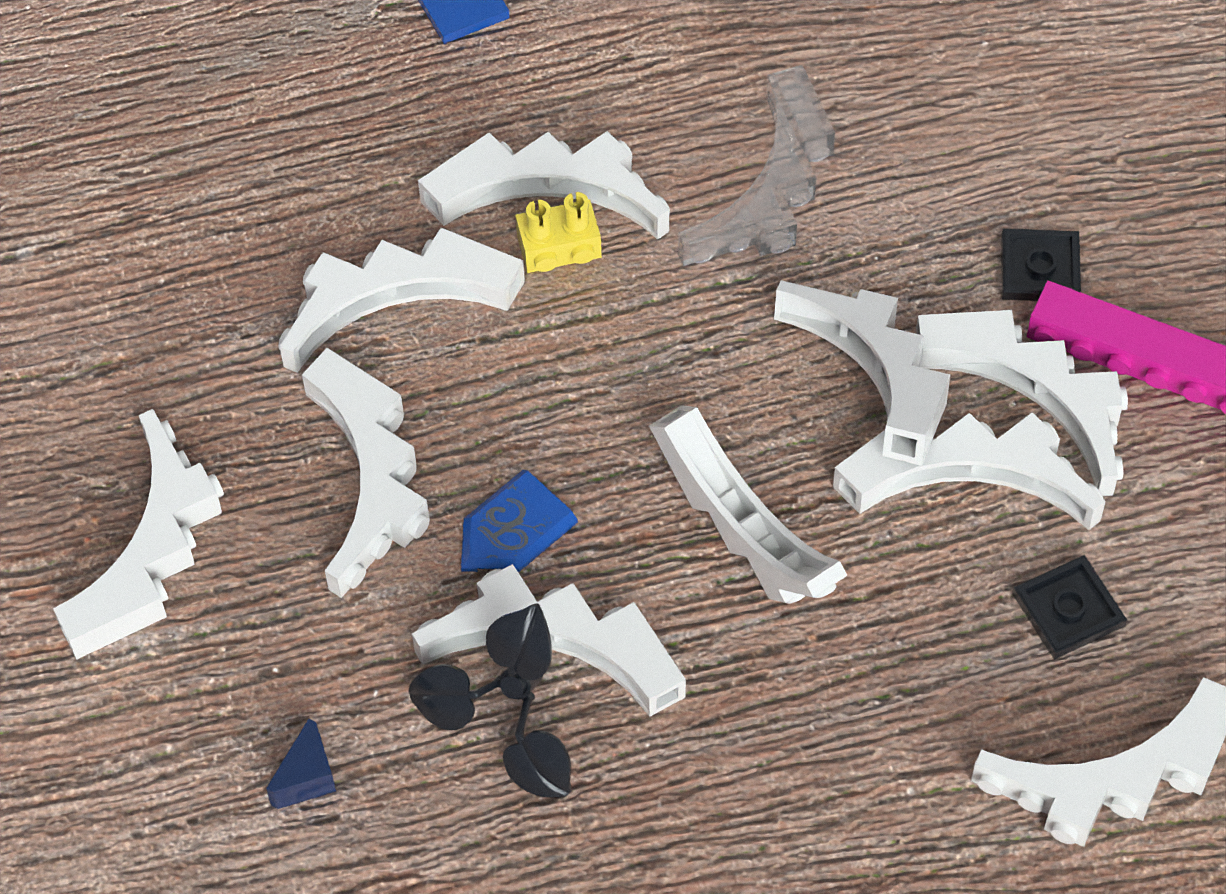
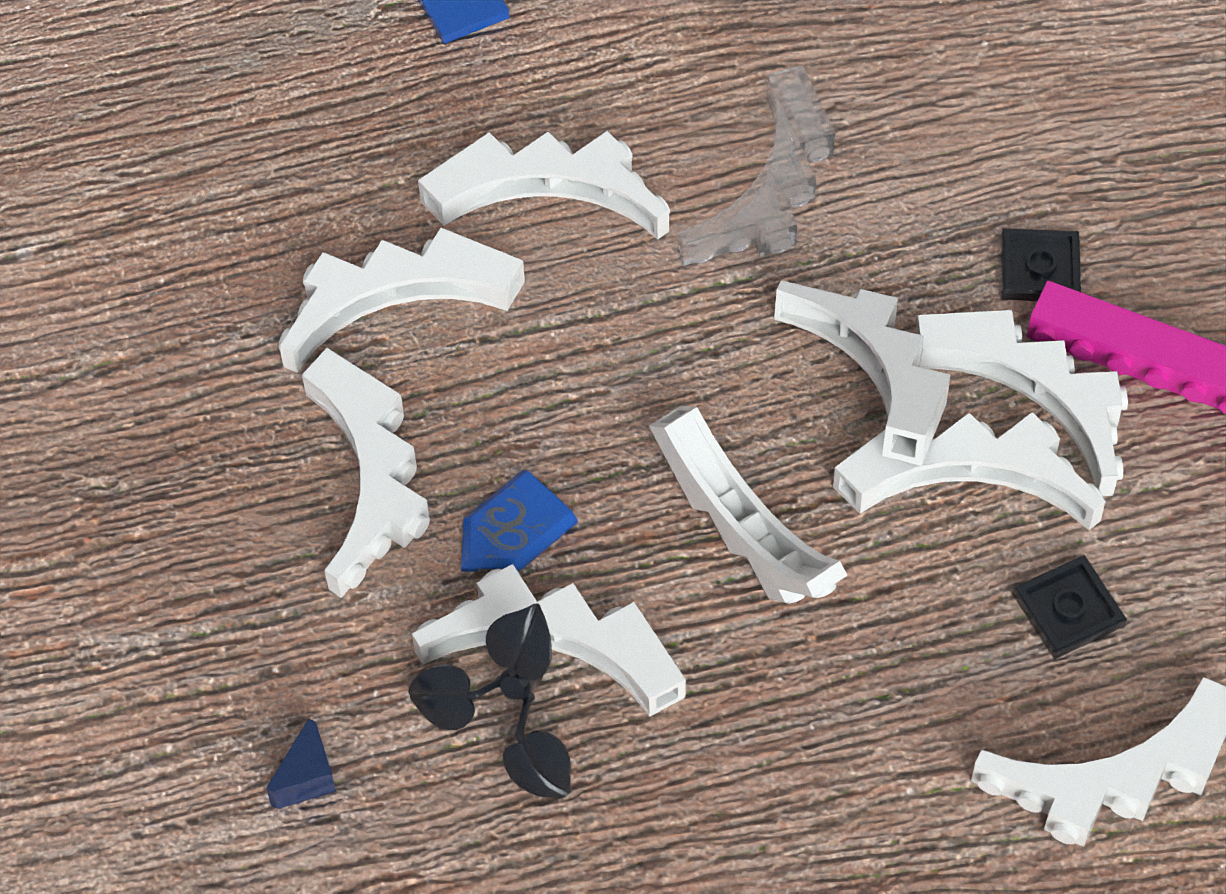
(131, 589): white arch -> none
(558, 234): light yellow brick -> none

